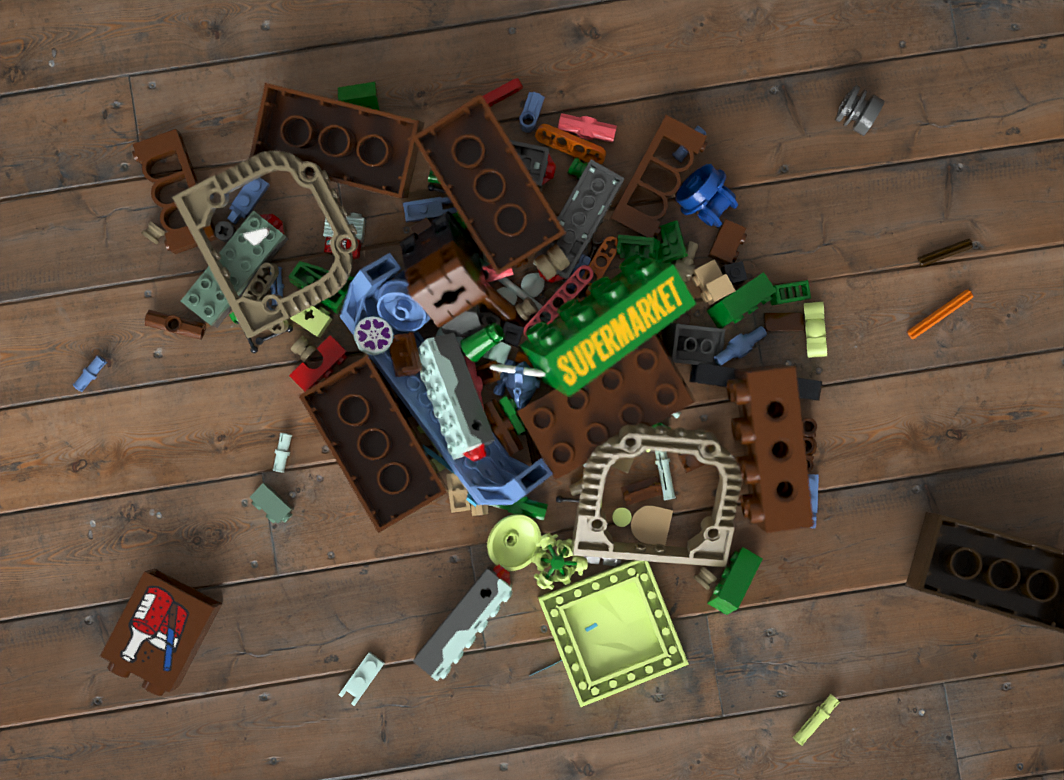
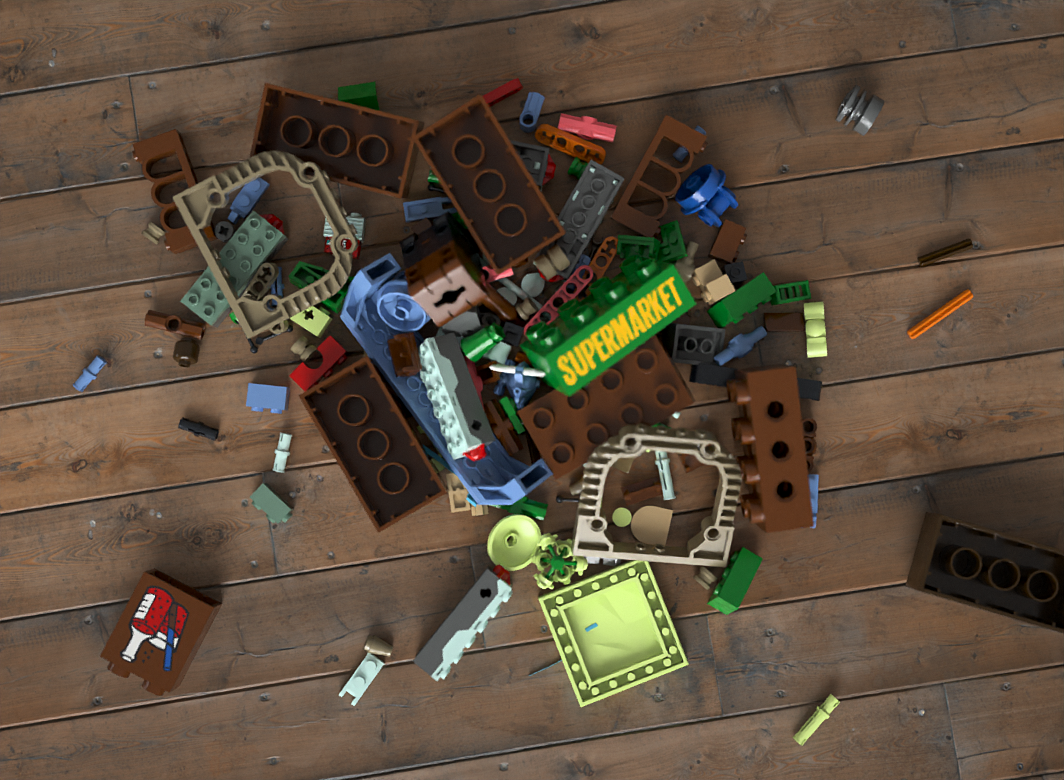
(186, 352): none -> dark brown head
(198, 429): none -> black pin
(257, 236): white slope -> none
(267, 396): none -> medium blue brick
(373, 335): tile -> none
(375, 645): none -> dark tan cone

